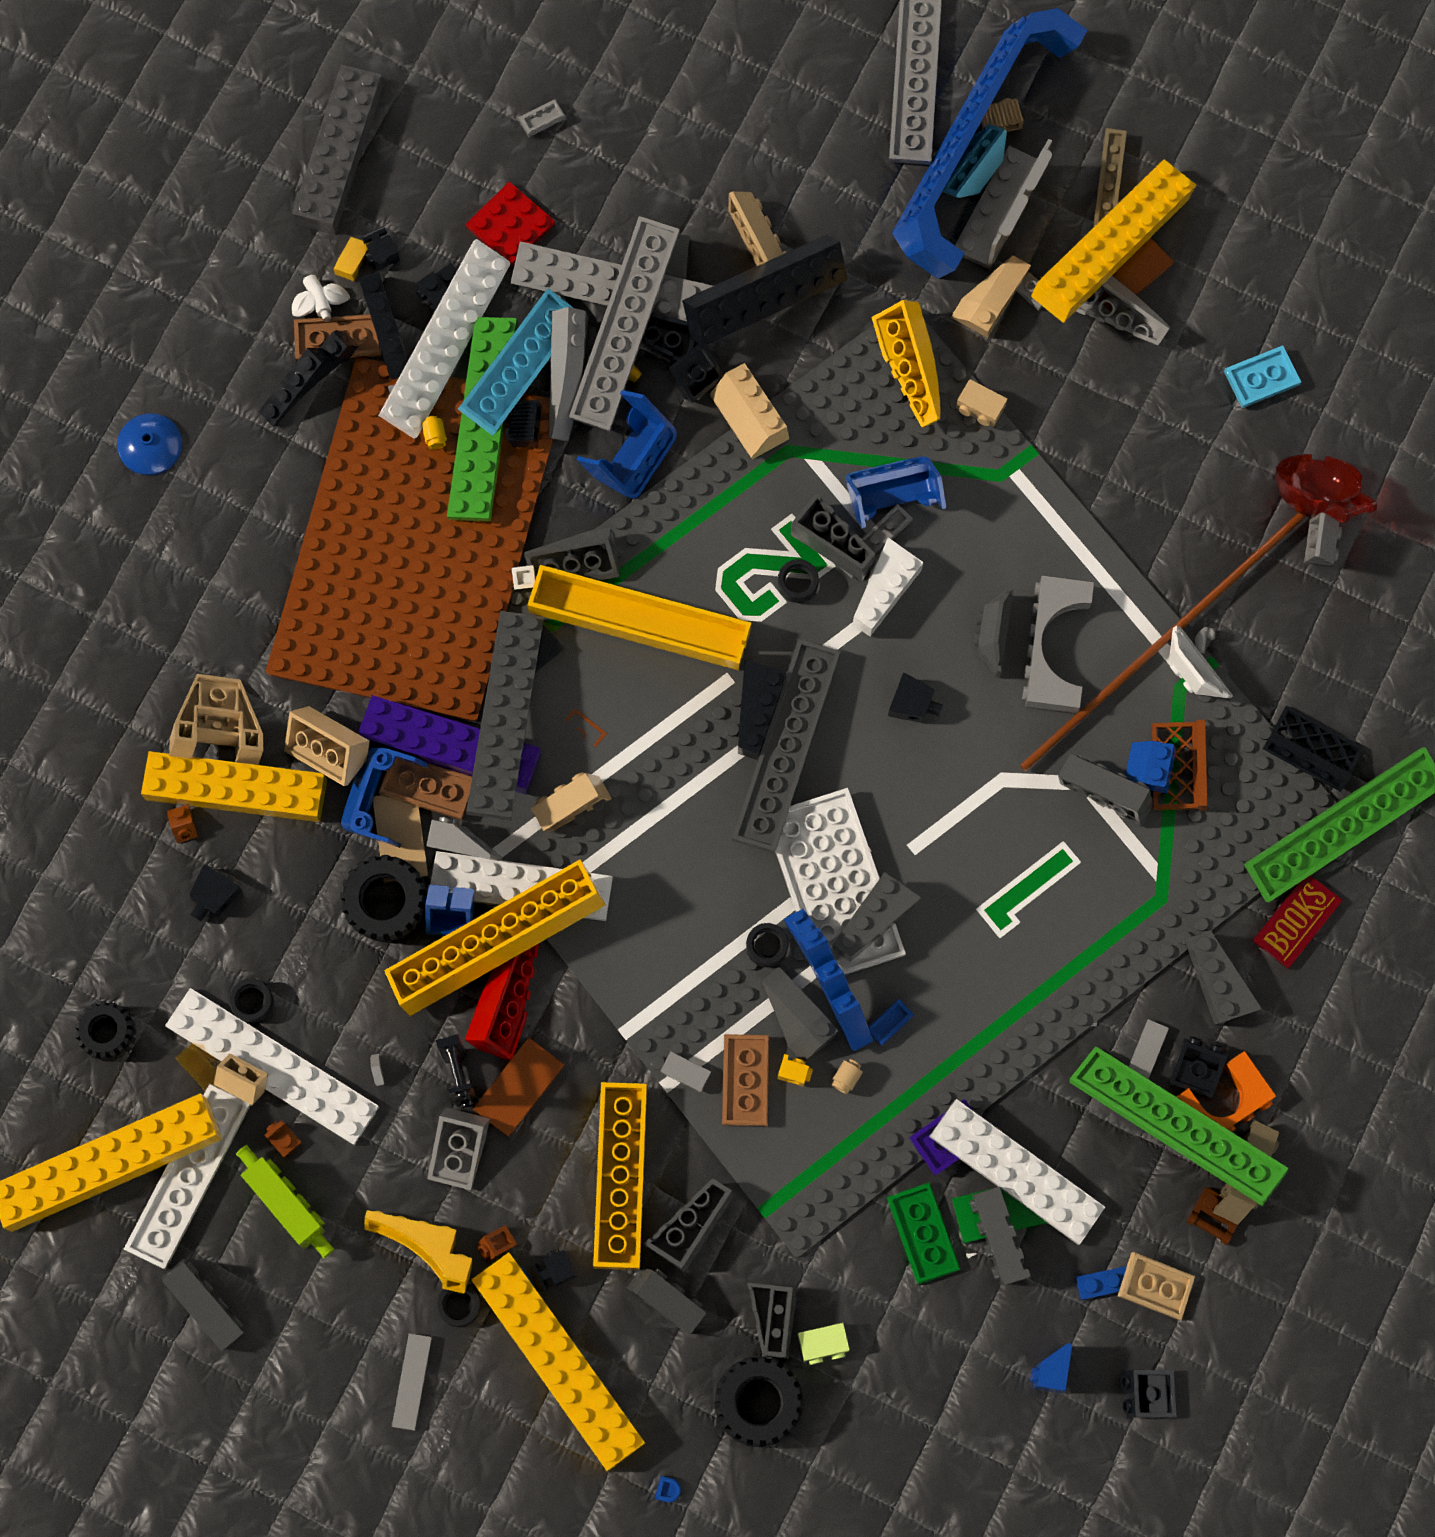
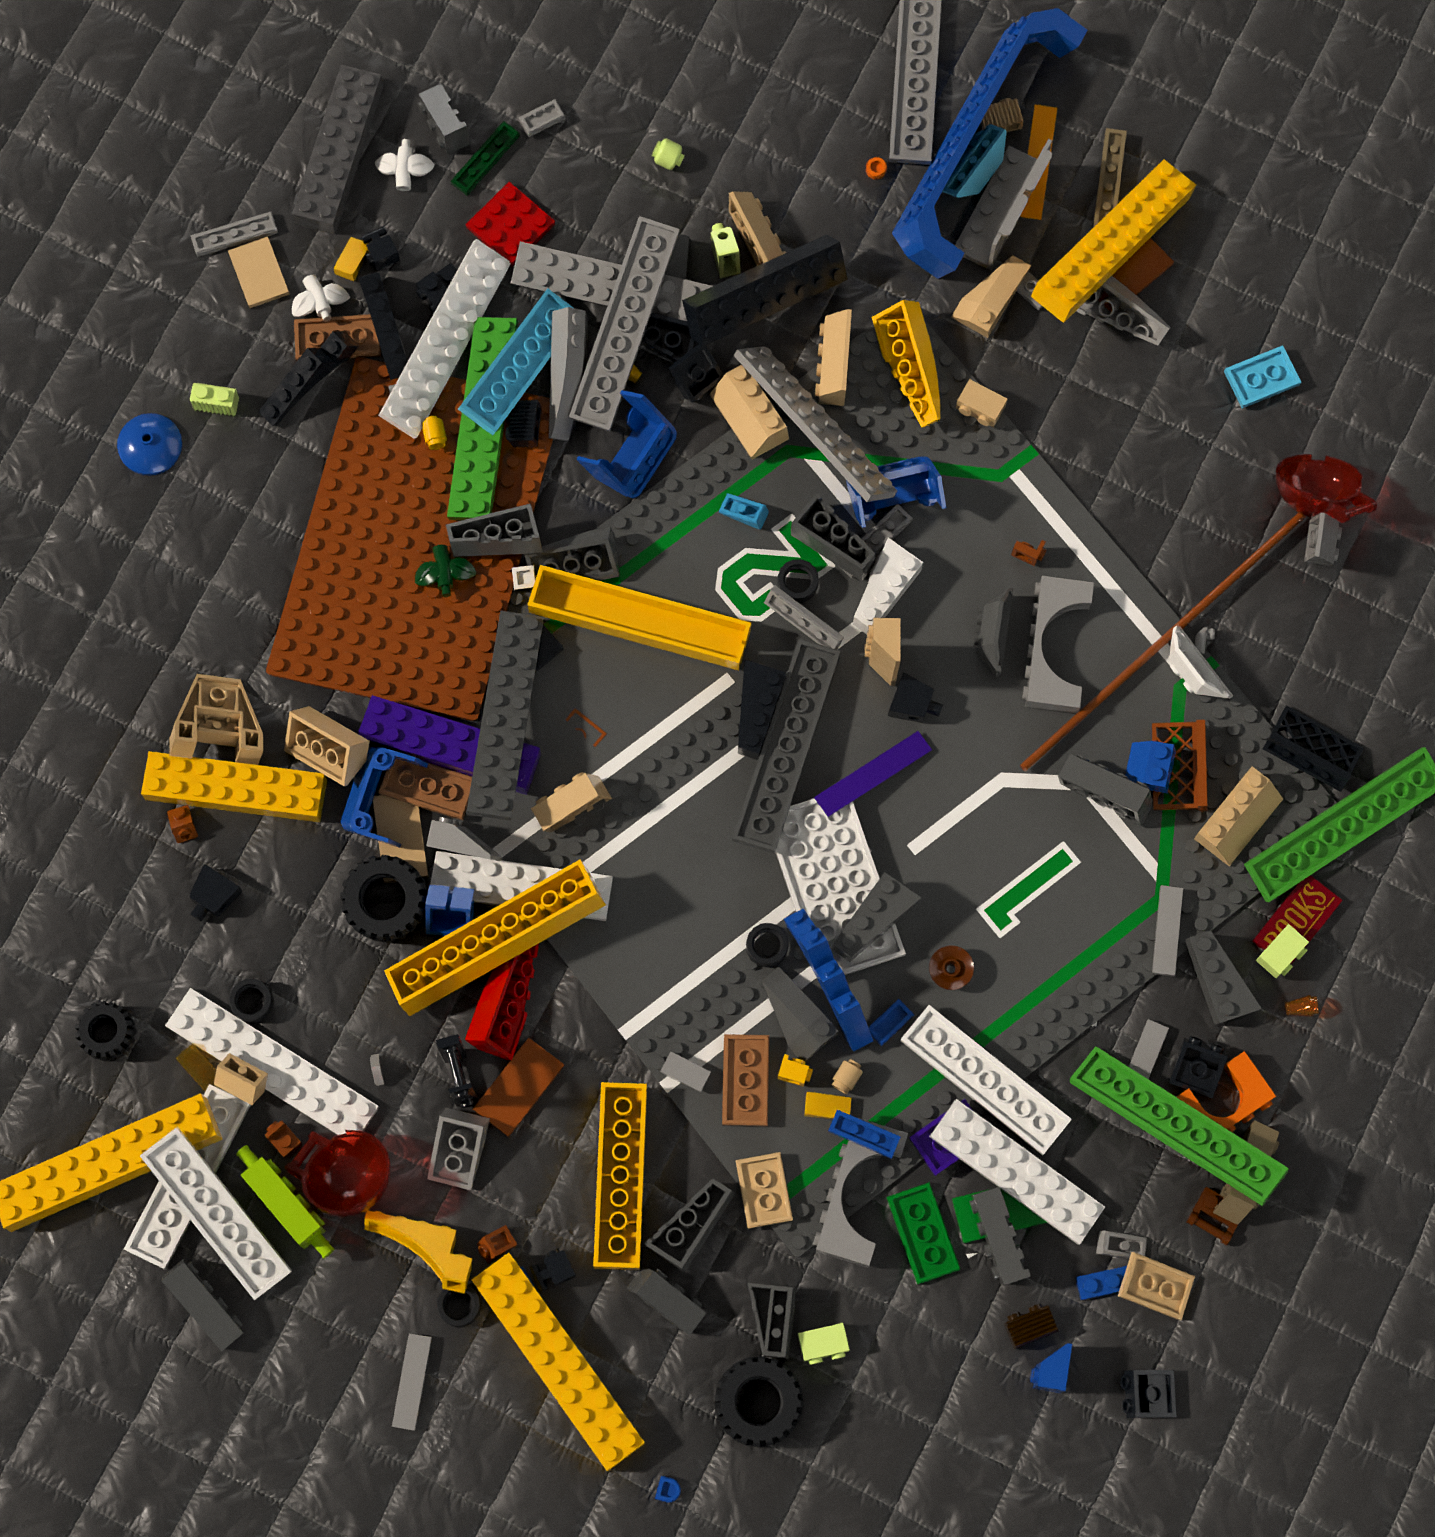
(214, 399): none -> yellowish green brick
(215, 1213): none -> white plate
(234, 234): none -> light grey tile
(258, 272): none -> tan tile
(343, 1173): none -> clear red windscreen
(404, 165): none -> white plant
(443, 119): none -> wedge
(444, 570): none -> dark green plant
(485, 158): none -> dark green tile
(496, 534): none -> dark grey wedge
(668, 154): none -> yellowish green head
(724, 244): none -> yellowish green torso
(744, 511): none -> dark azure slope
(764, 1190): none -> tan tile
(803, 619): none -> light grey tile
(816, 423): none -> light grey plate
(825, 1105): none -> yellow slope
(834, 358): none -> tan slope
(837, 1235): none -> light grey arch
(864, 1134): none -> blue plate
(872, 773): none -> dark purple sticker
(876, 168): none -> orange tile
(884, 647): none -> tan slope
(955, 957): none -> reddish brown dish
(985, 1080): none -> white plate
(1026, 552): none -> dark orange bracket
(1030, 1326): none -> dark brown brick
(1041, 130): none -> light orange sticker
(1120, 1244): none -> light grey slope
(1167, 931): none -> light grey tile
(1239, 816): none -> tan slope
(1282, 951): none -> yellowish green brick
(1302, 1006): none -> clear orange cone

